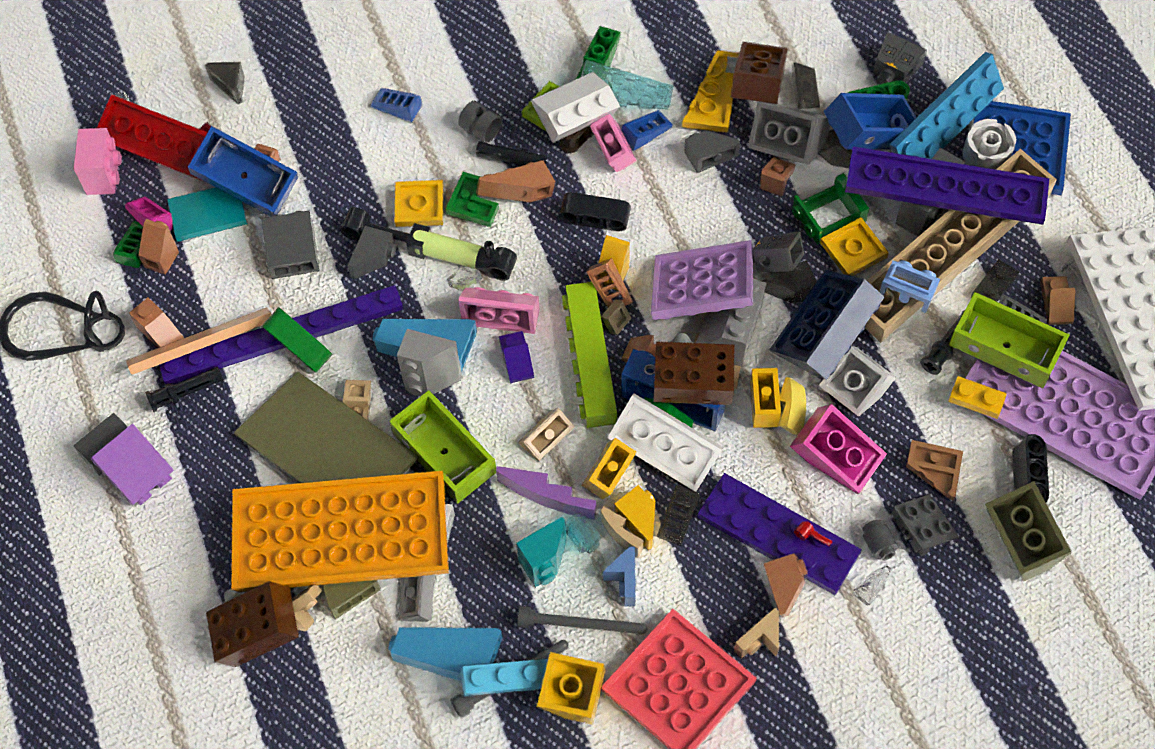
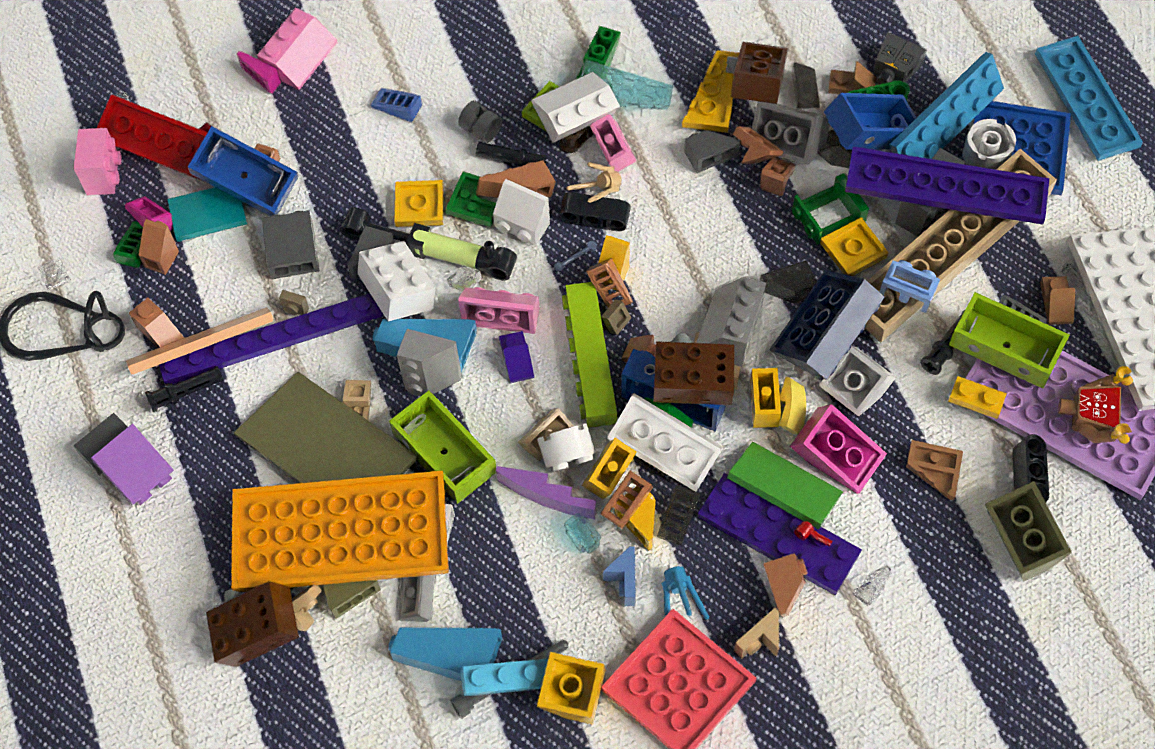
(54, 273): none -> clear plate
(228, 77): clear smoke slope -> none
(260, 71): none -> dark pink slope
(293, 303): none -> dark tan plate
(297, 48): none -> bright pink slope
(297, 339): green beam -> none
(396, 281): none -> white brick
(521, 212): none -> white slope
(528, 618): dark grey piece -> none
(542, 552): teal slope -> none
(567, 446): none -> white brick
(591, 246): none -> sand blue hinge
(607, 181): none -> tan plant
(616, 528): tan slope -> none
(630, 478): none -> nougat slope
(636, 138): blue slope -> none
(678, 583): none -> dark azure plant
(703, 280): lavender plate -> none
(759, 147): none -> nougat slope
(778, 252): dark grey torso -> none
(785, 485): none -> bright green tile
(848, 81): none -> medium nougat slope
(879, 540): dark grey brick -> none
(924, 523): dark grey hinge -> none
(997, 281): clear smoke plate -> none
(1088, 98): none -> dark azure plate
(1098, 409): none -> torso

